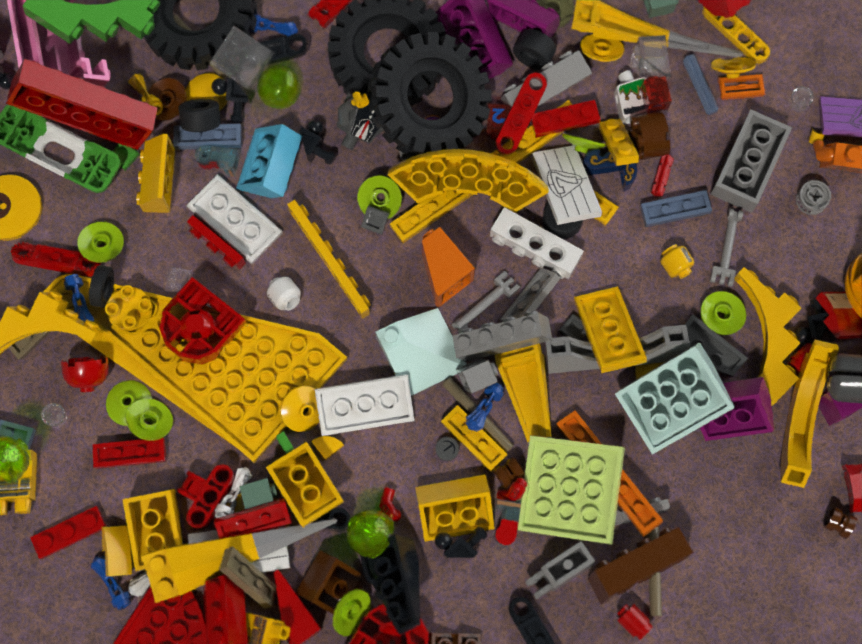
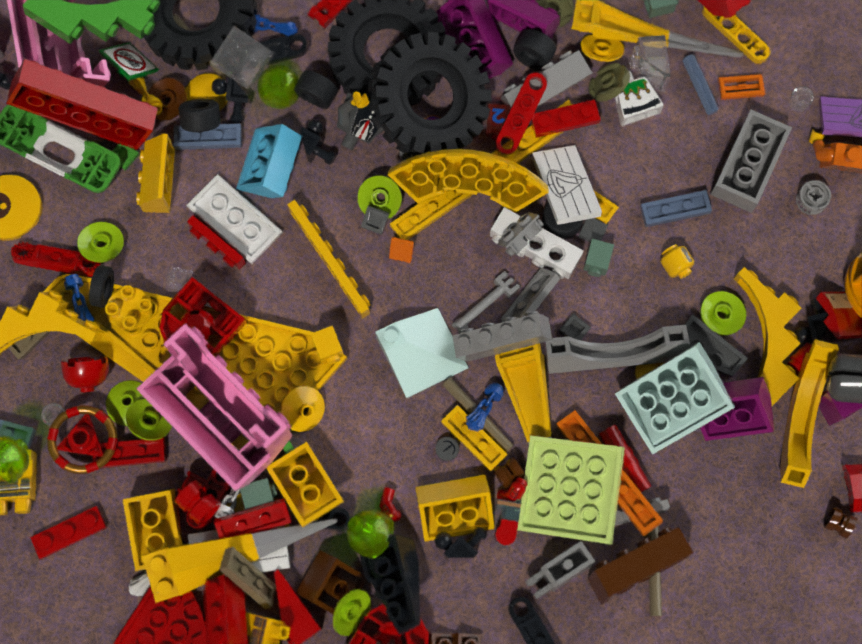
(82, 439): none -> red piece
(117, 550): yellow slope -> none
(120, 601): blue piece -> none
(128, 61): none -> piece
(197, 502): none -> red wheel
(218, 157): clear light blue leg -> none
(227, 415): none -> bright pink wedge
(283, 293): white head -> none
(316, 89): none -> black tyre
(327, 345): none -> yellow brick
(327, 445): yellow tile -> none
(364, 404): white tile -> none
(401, 249): none -> orange slope
(445, 266): orange slope -> none
(477, 375): light grey brick -> none
(528, 226): none -> light grey hinge
(582, 144): lime dish -> none
(593, 230): none -> dark grey tile
(598, 164): dark blue animal -> none
(598, 258): none -> sand green brick
(609, 82): none -> olive tile
(610, 330): yellow tile -> none
(618, 142): yellow plate -> none
(631, 466): none -> red axle
(634, 621): red brick -> none
(650, 135): reddish brown brick -> none
(655, 94): clear red brick -> none
(662, 175): red axle -> none
(724, 271): light grey hinge -> none
(733, 67): yellow dish -> none

